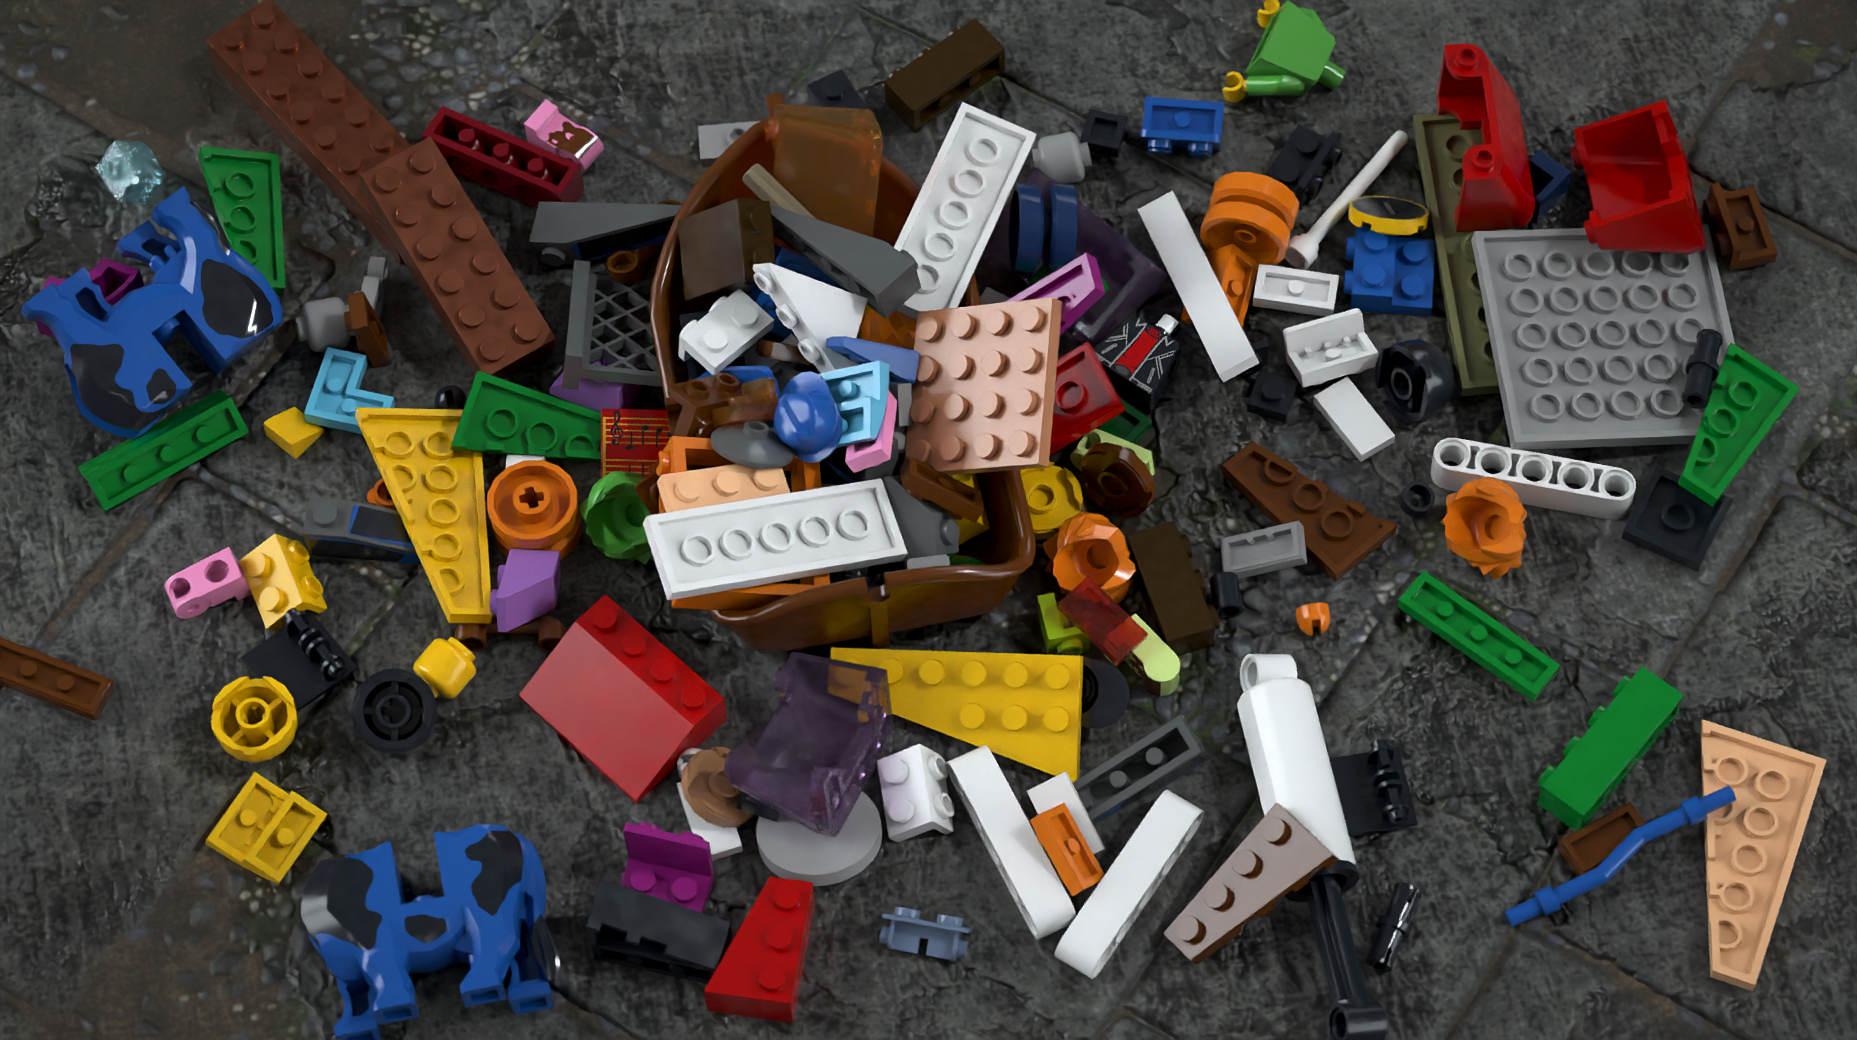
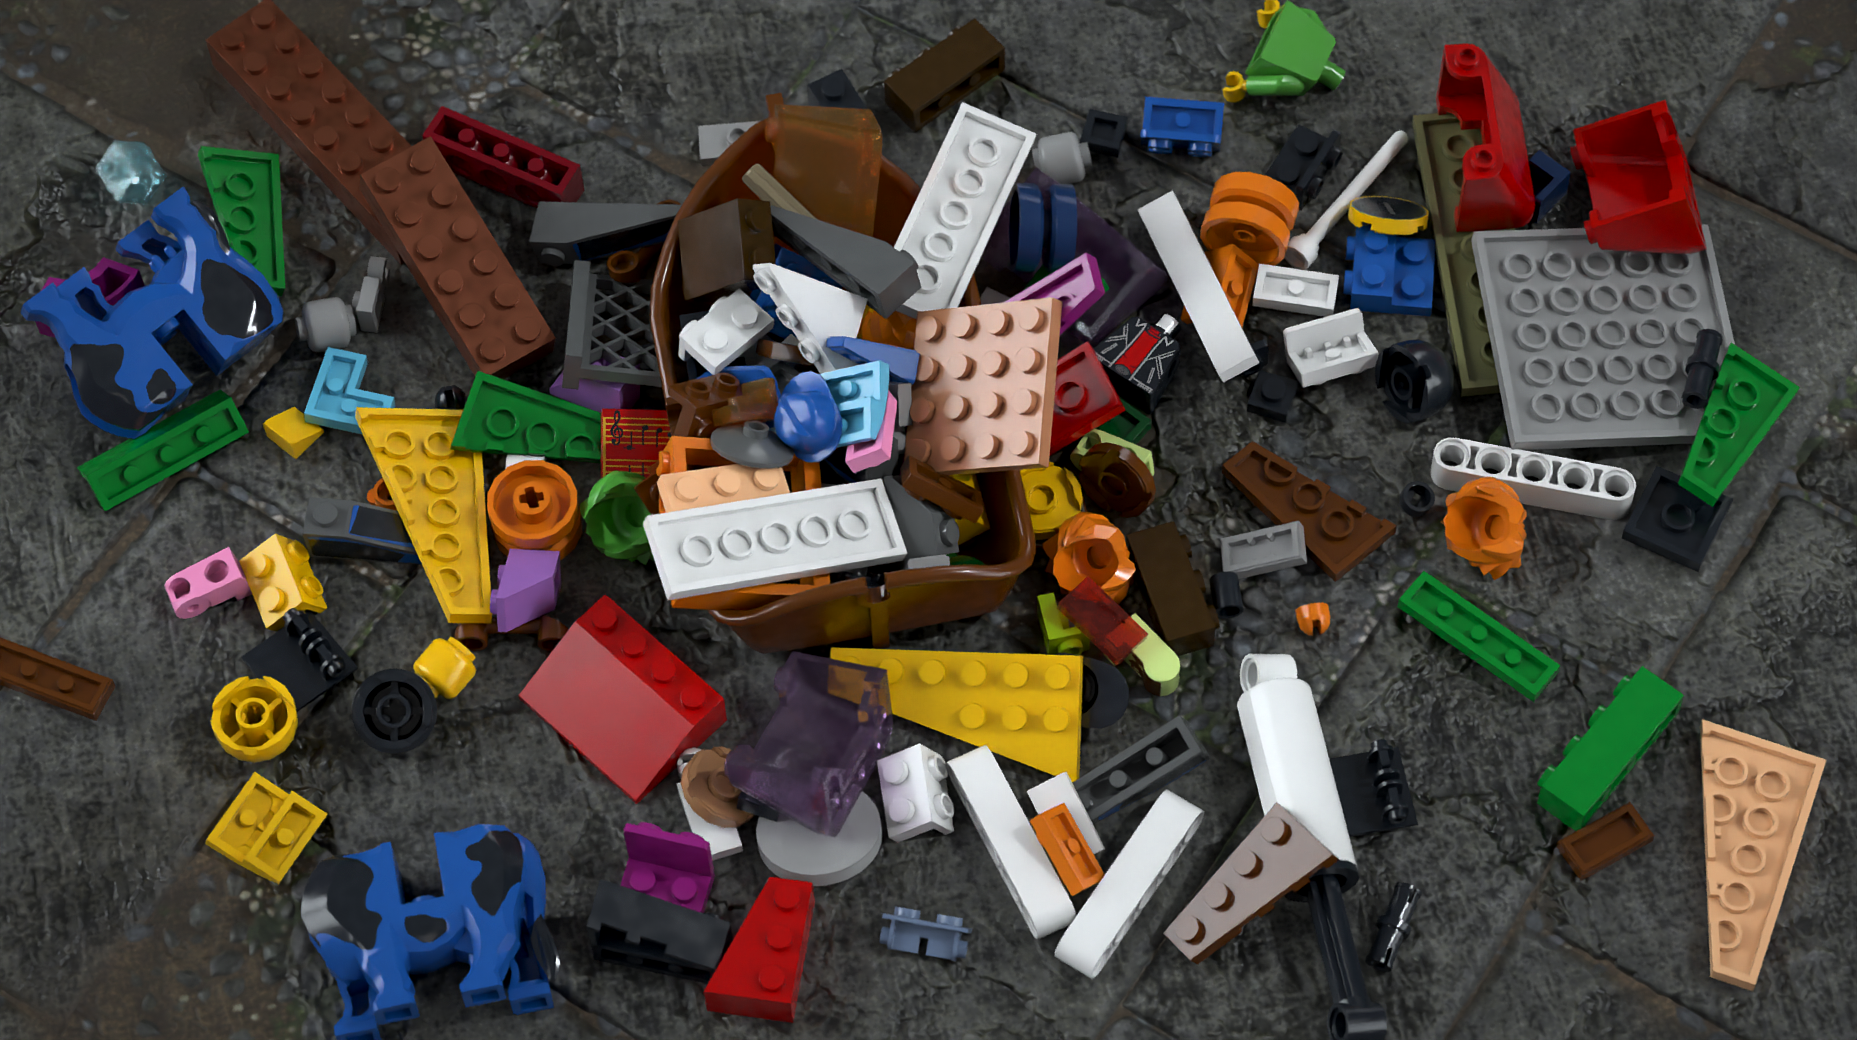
(368, 329): reddish brown plate -> none
(562, 136): bright pink leg -> none
(1354, 419): white tile -> none
(1690, 811): blue bar -> none
(1739, 227): reddish brown bracket -> none

